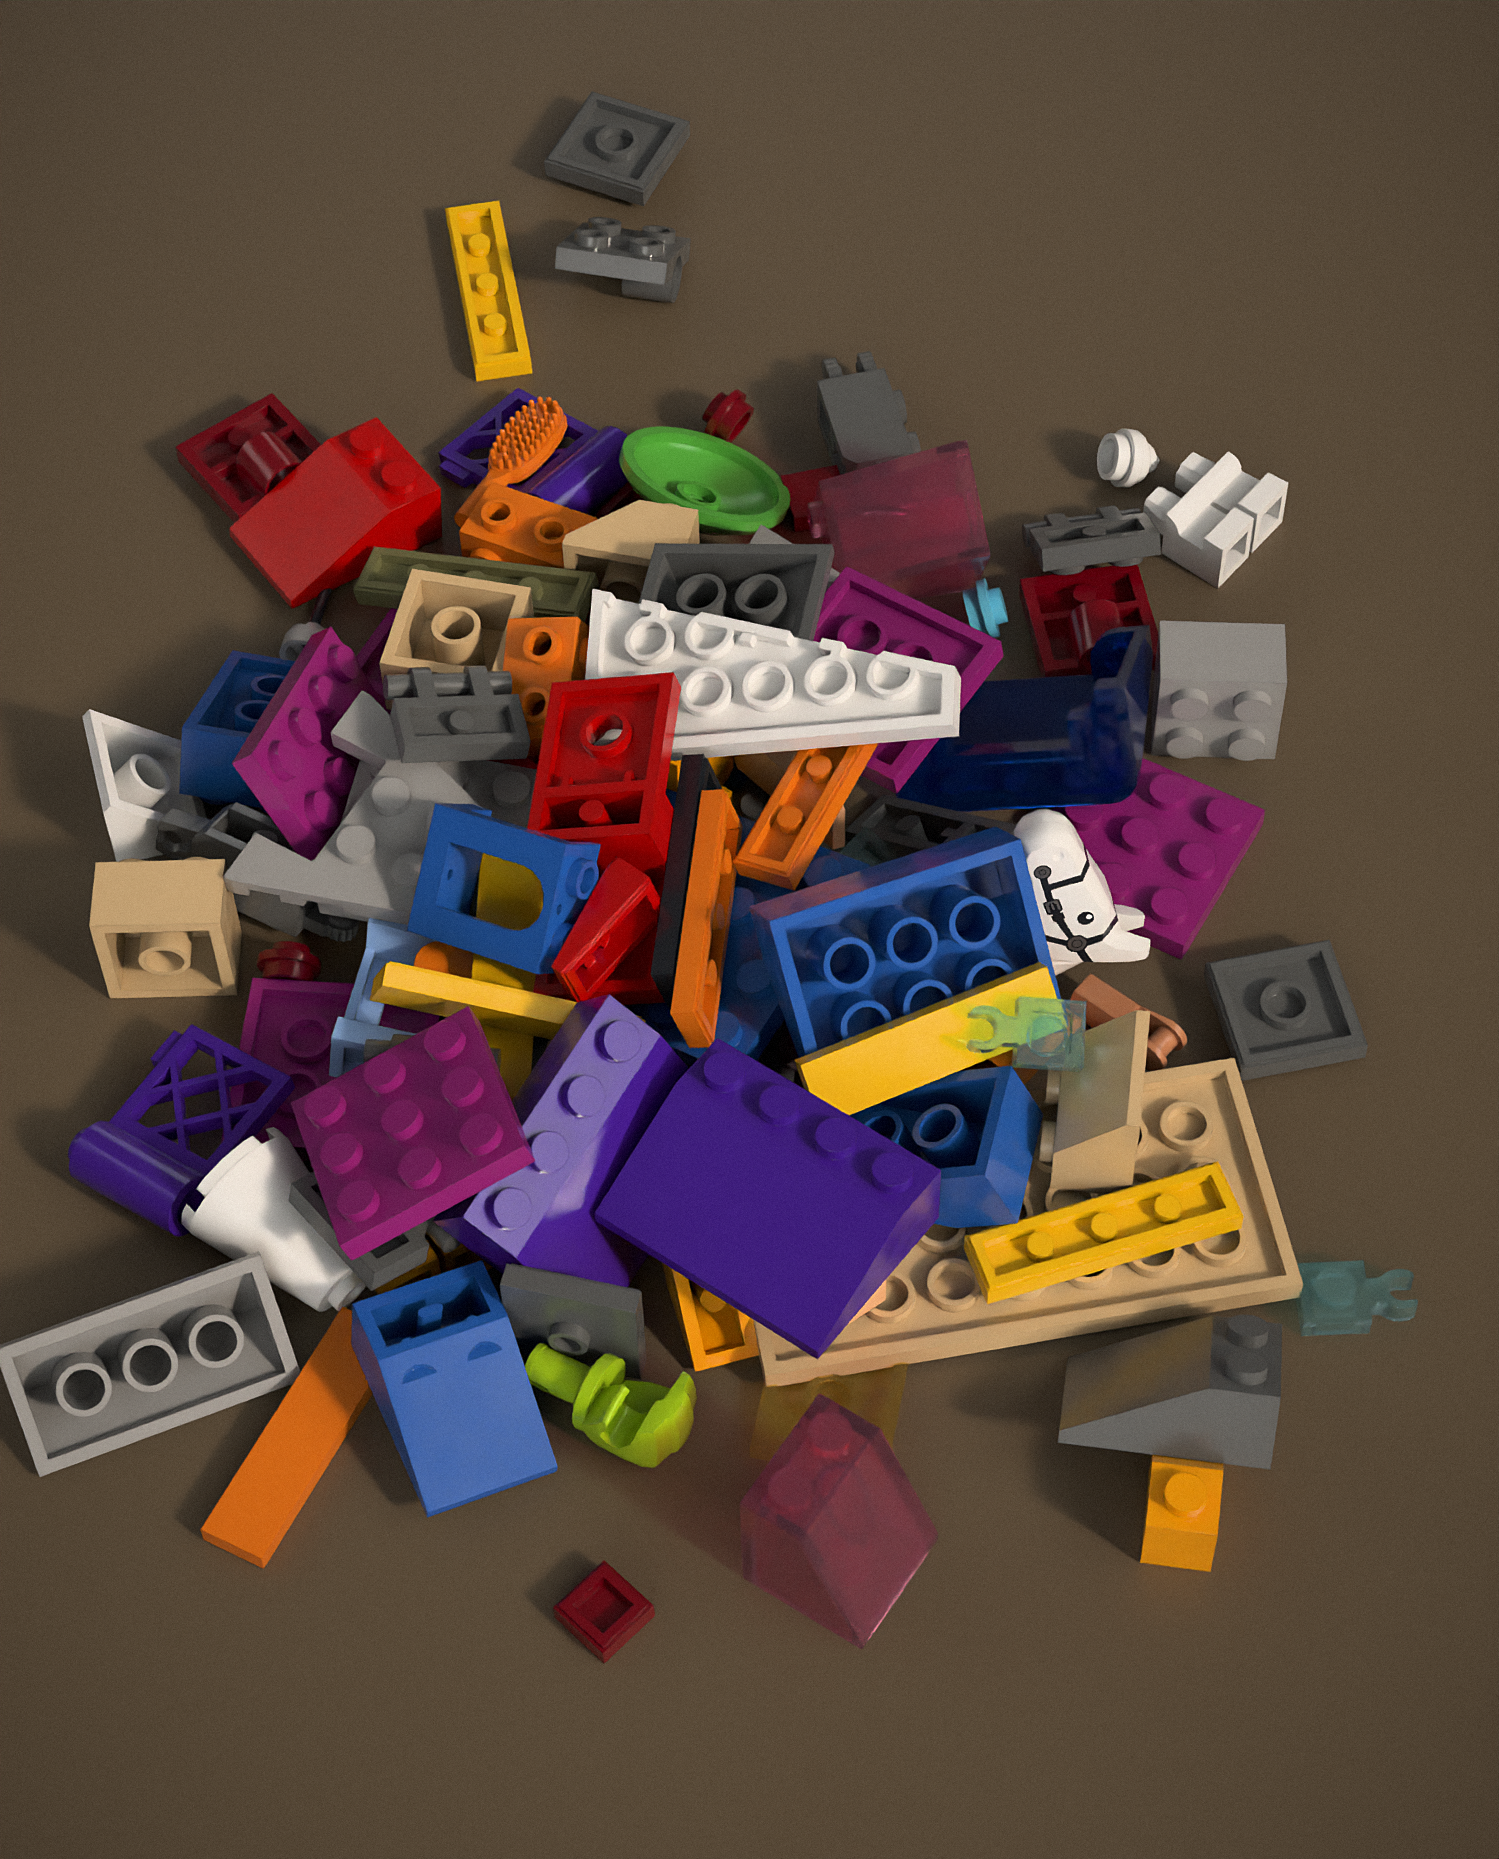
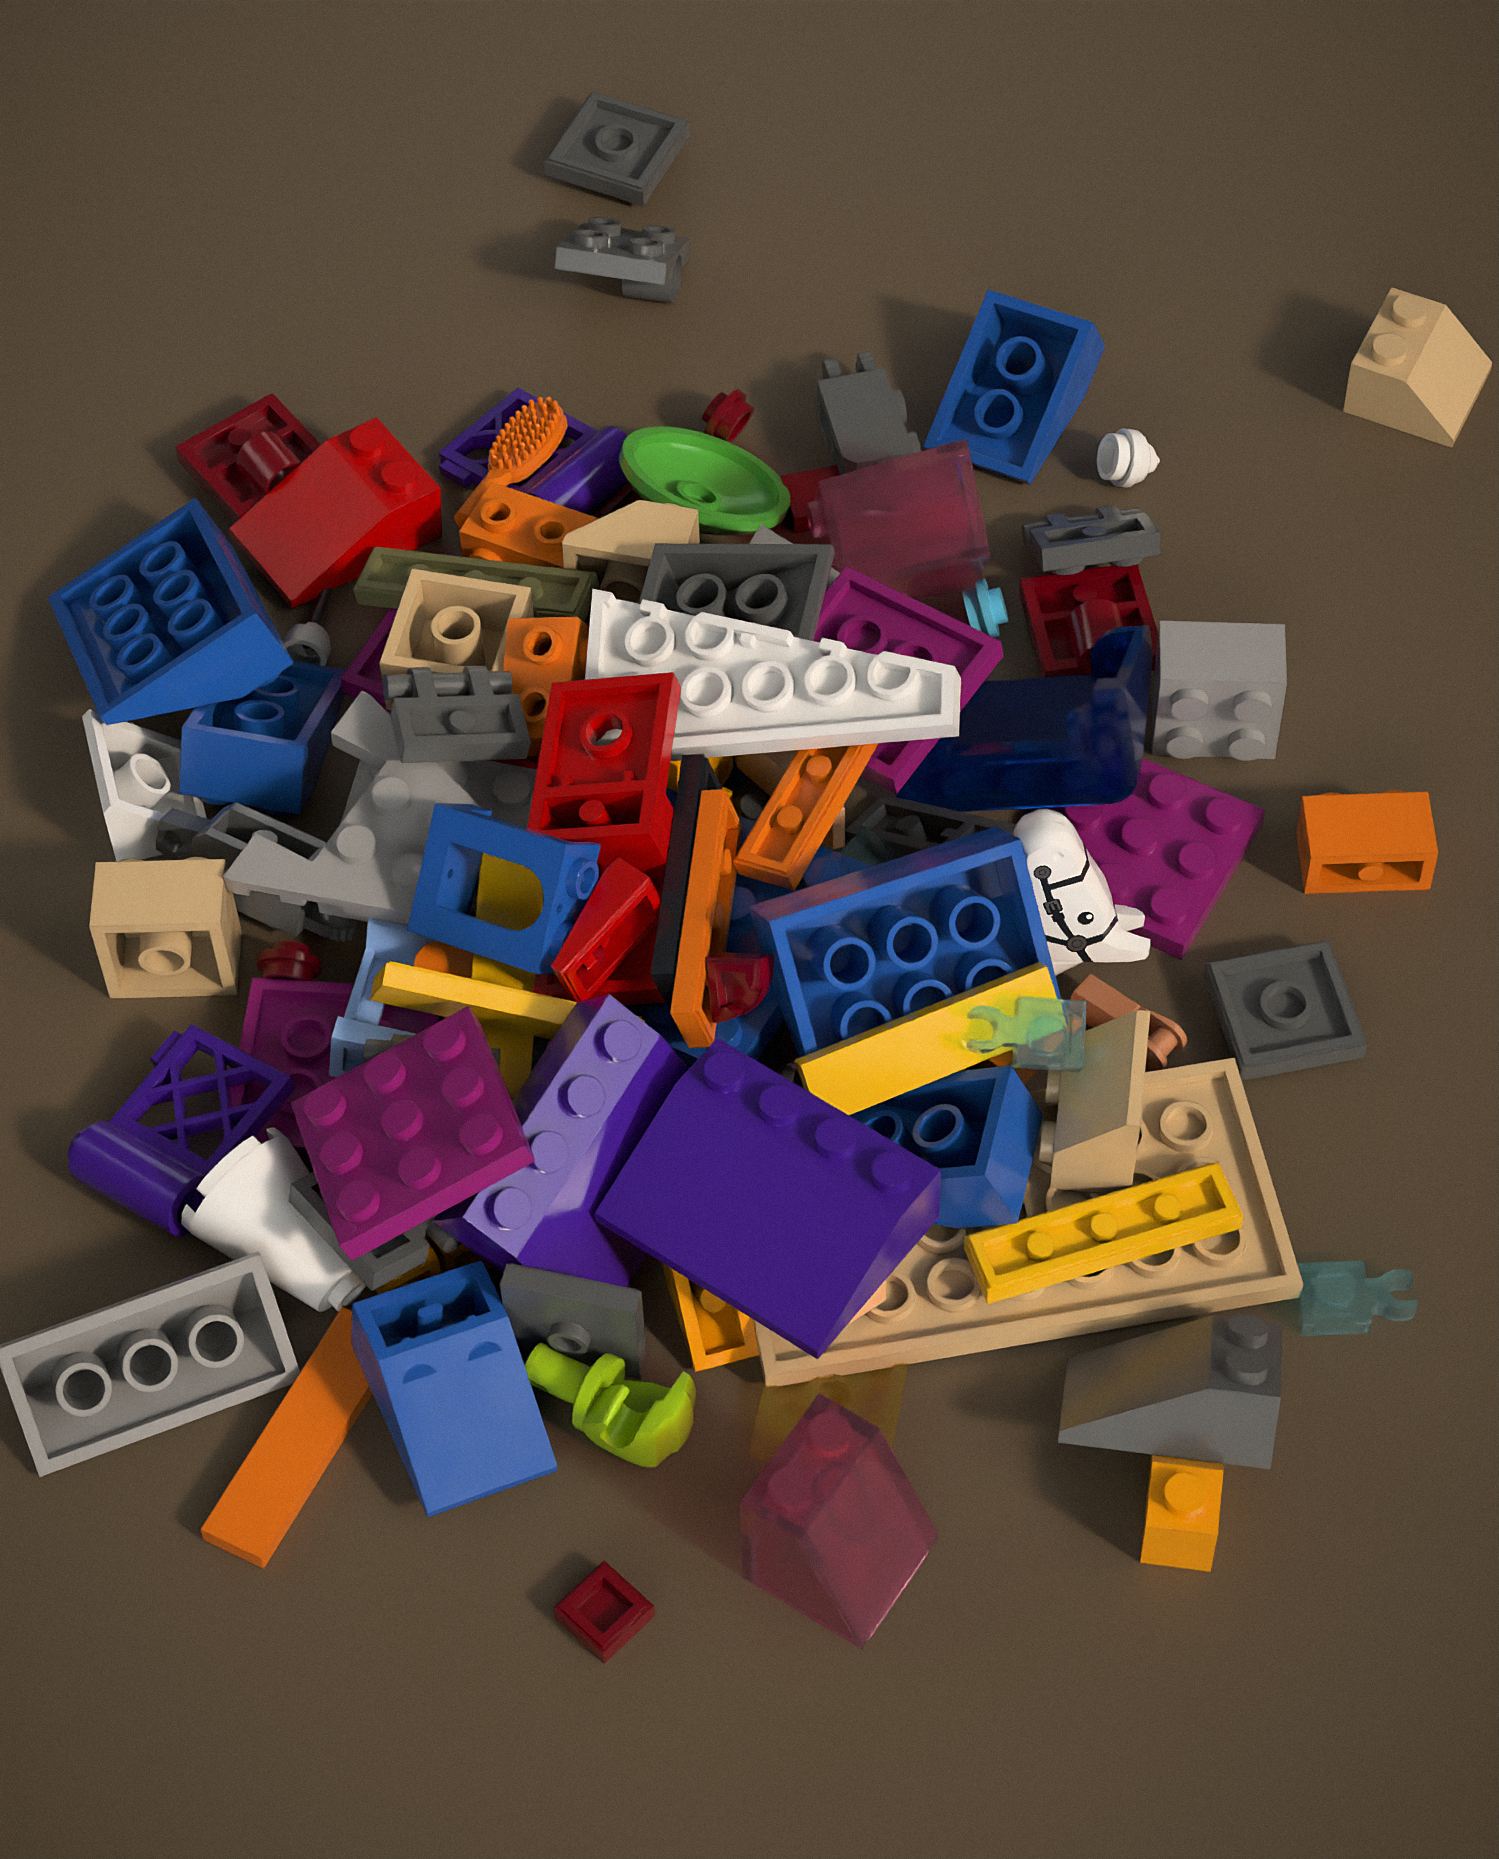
(169, 622): none -> blue slope
(291, 750): magenta plate -> none
(488, 291): yellow tile -> none
(737, 983): none -> dark red tile
(1016, 385): none -> blue slope
(1218, 516): white hips -> none
(1366, 842): none -> orange brick
(1417, 370): none -> tan slope

